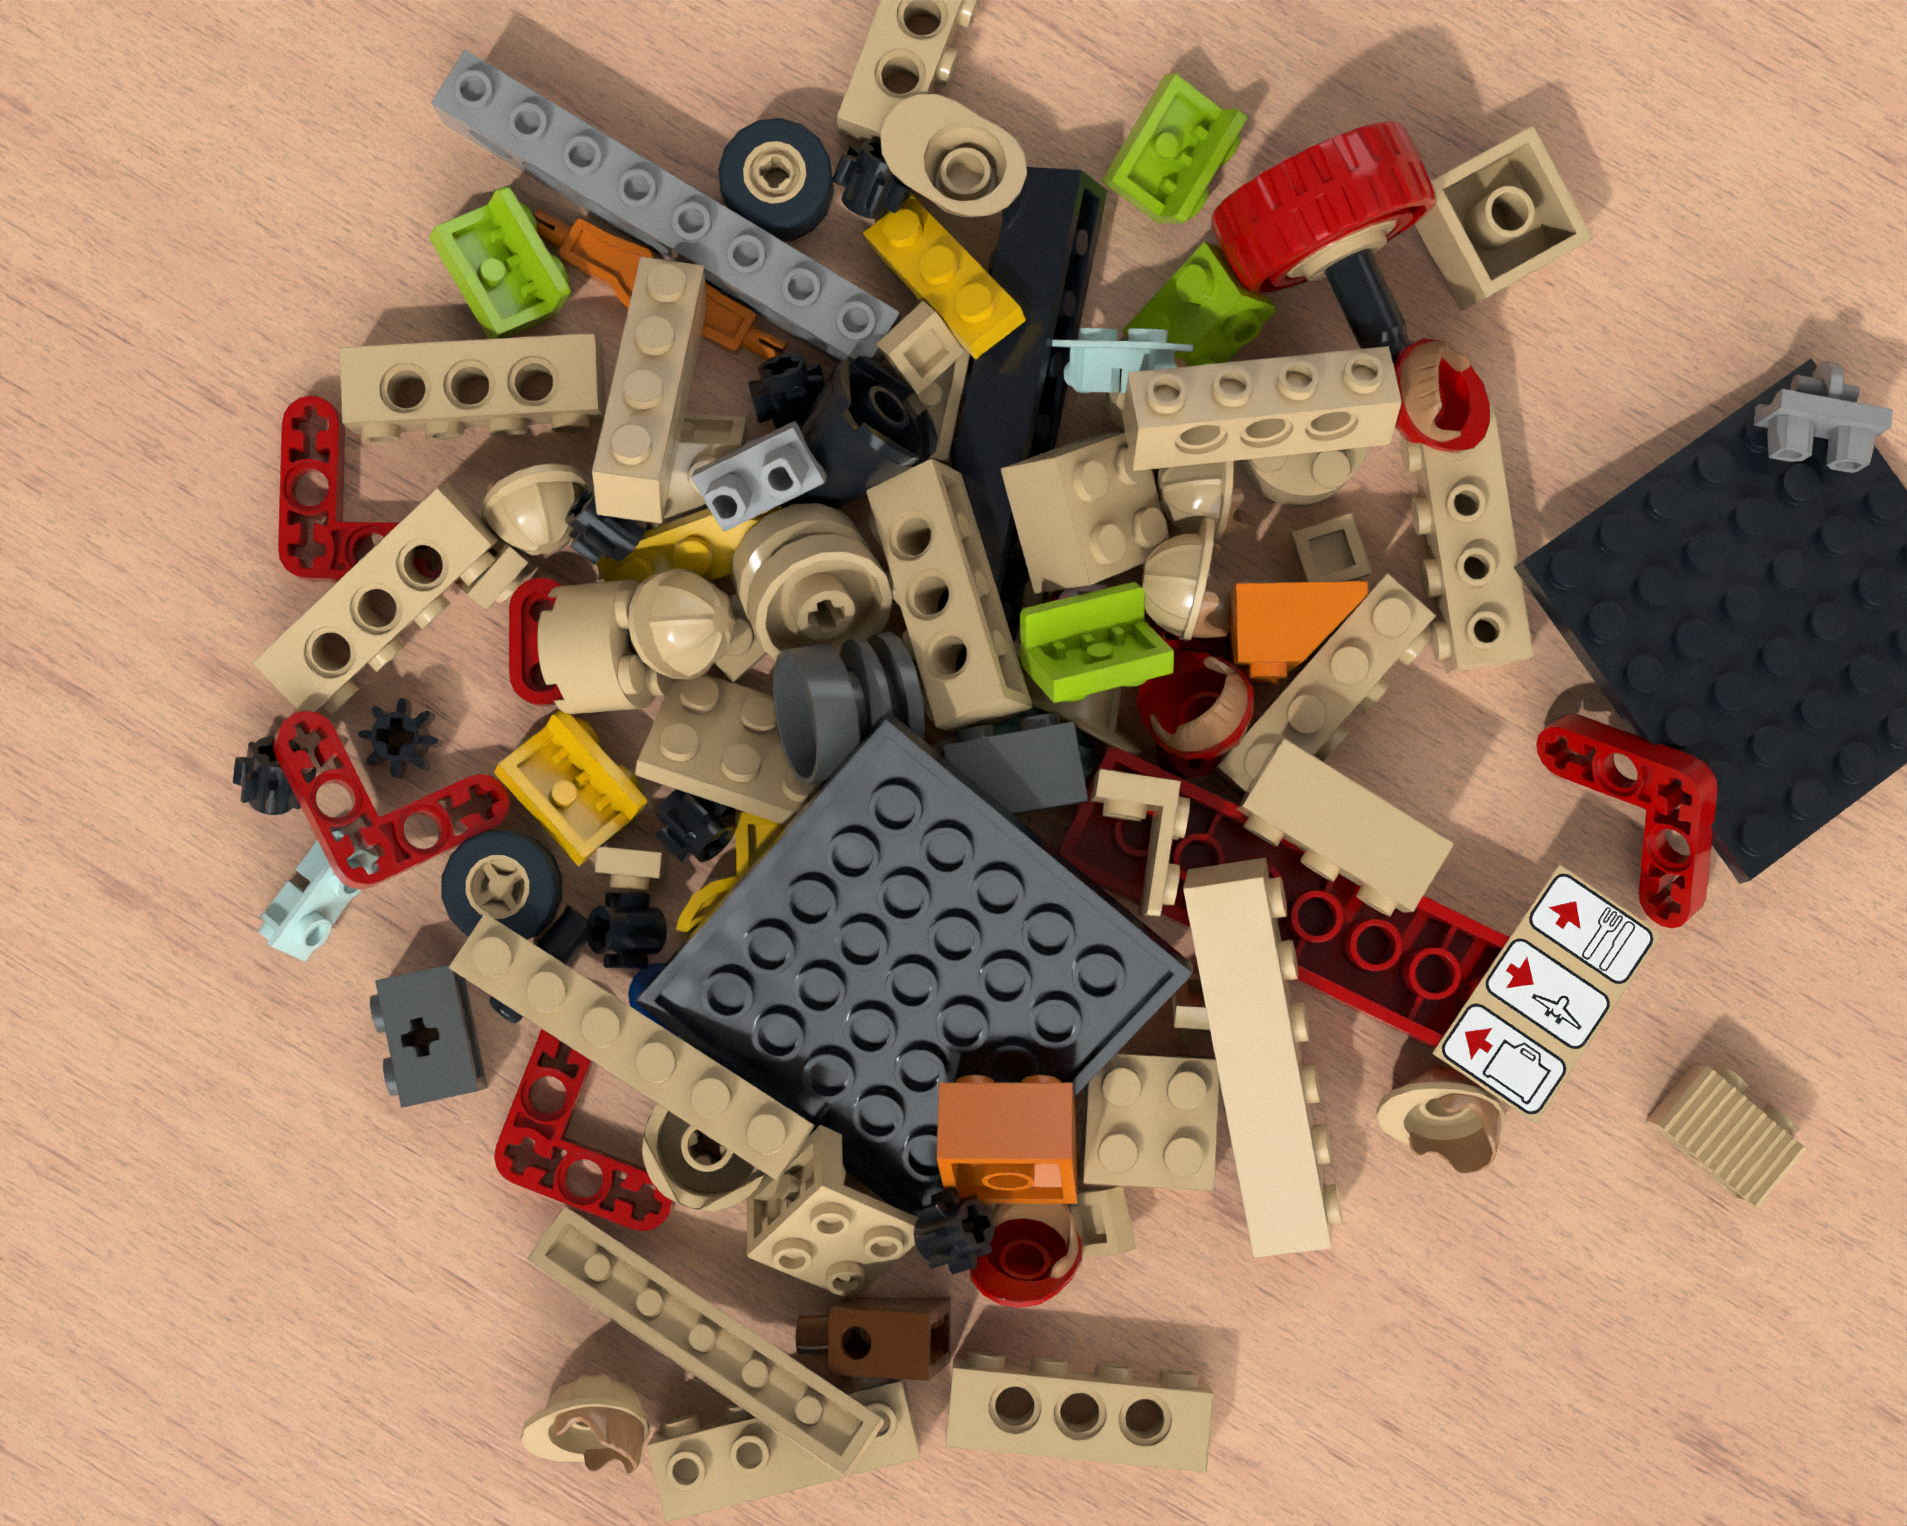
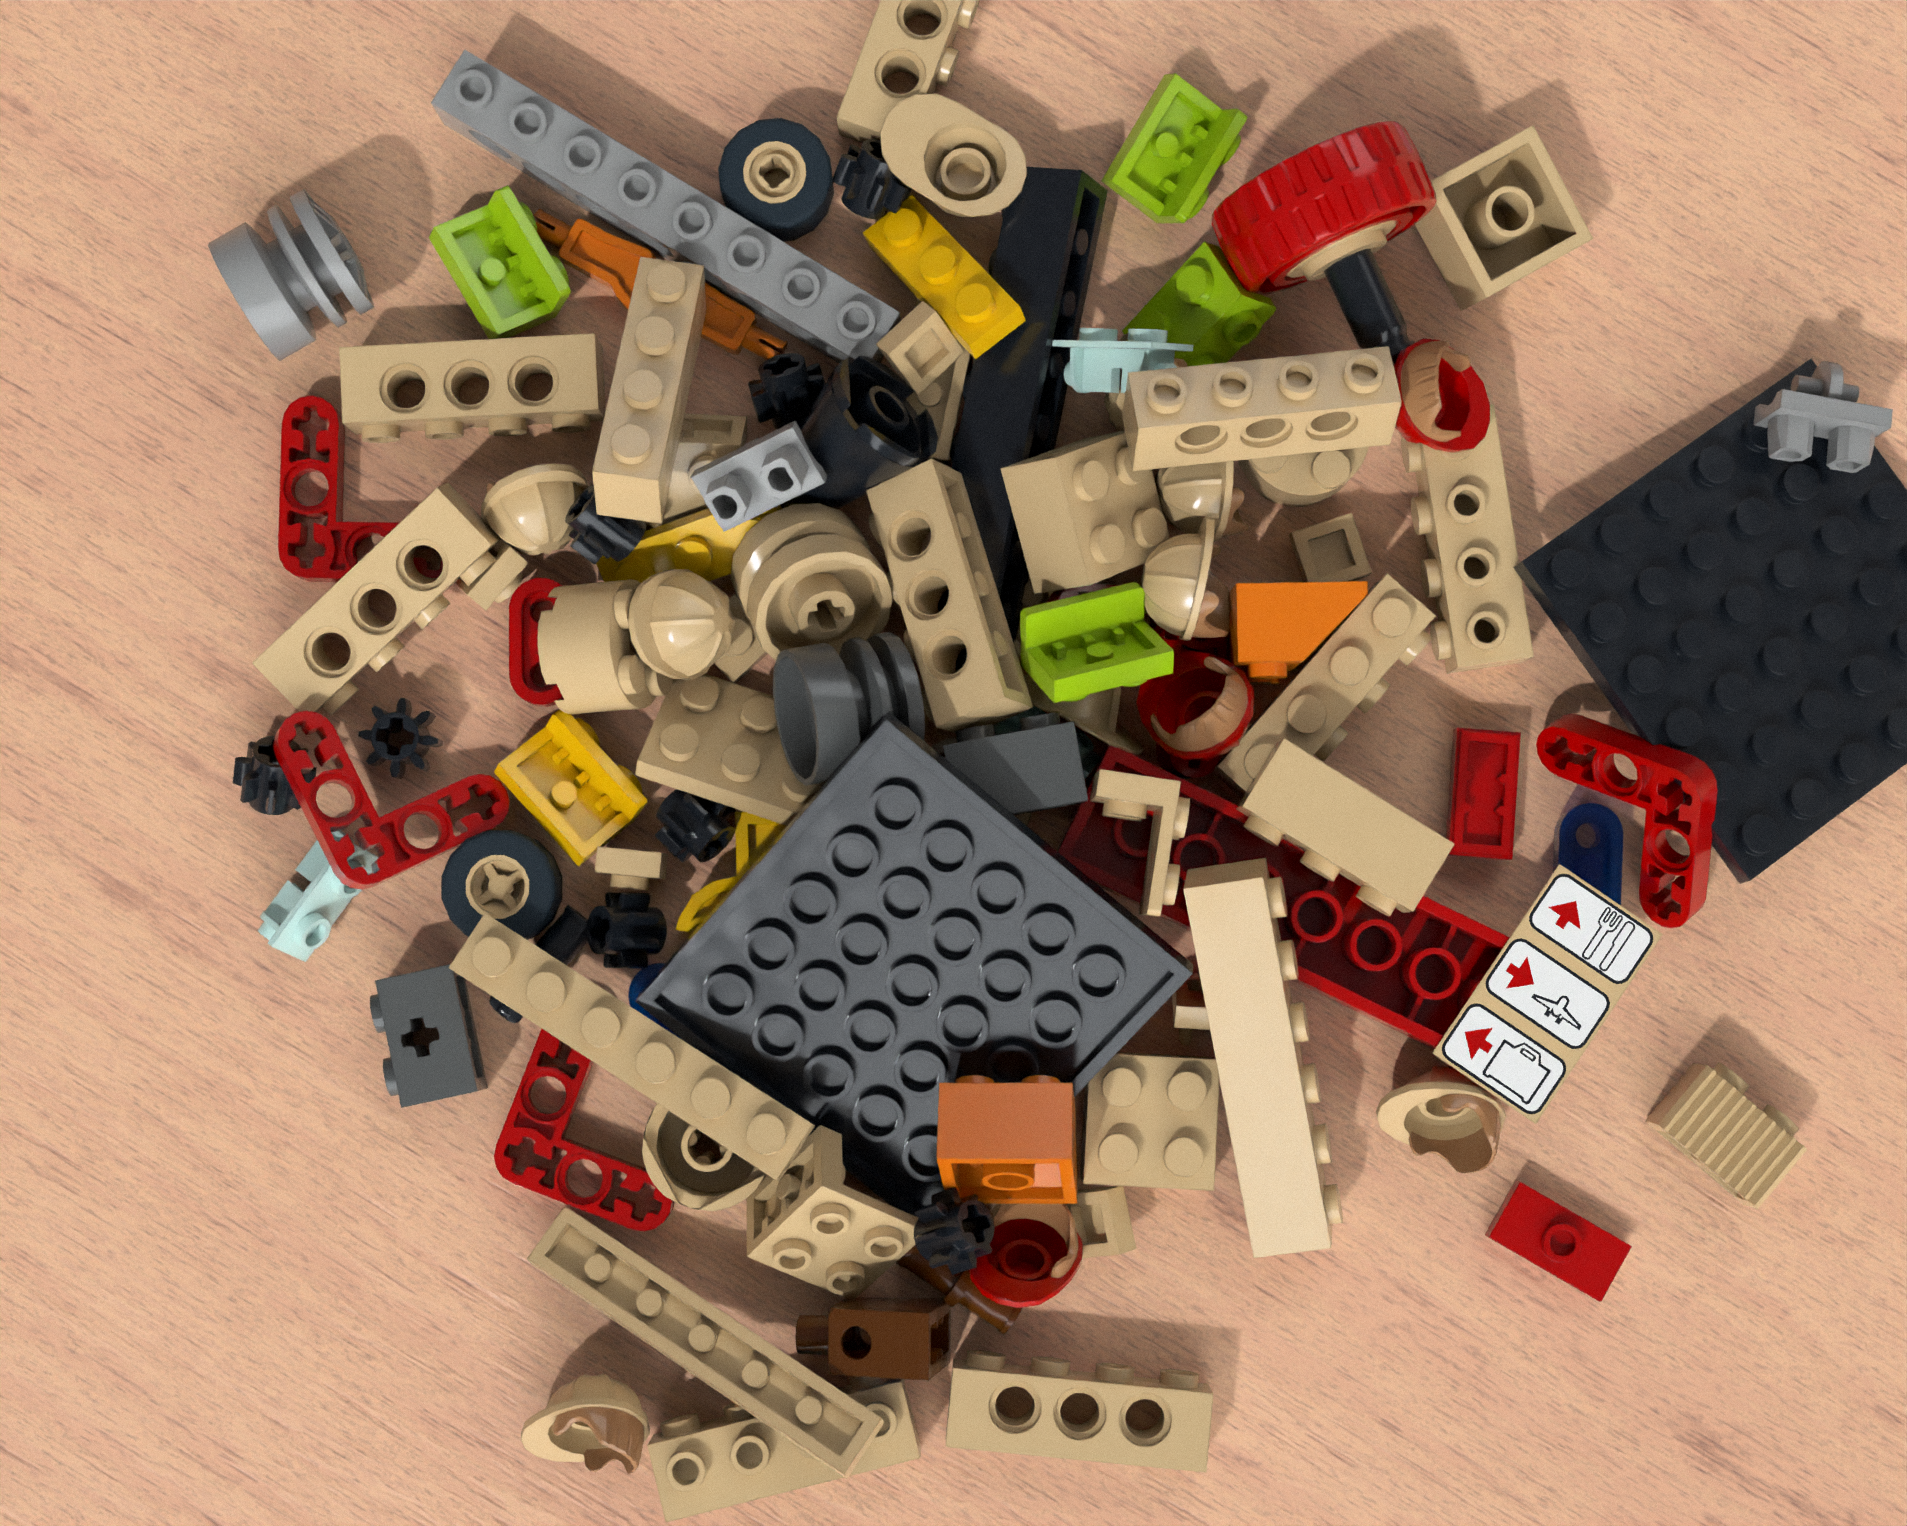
(291, 274): none -> light grey wheel
(960, 1290): none -> reddish brown pin
(1483, 793): none -> red plate
(1558, 1240): none -> red plate
(1602, 861): none -> clear blue plate

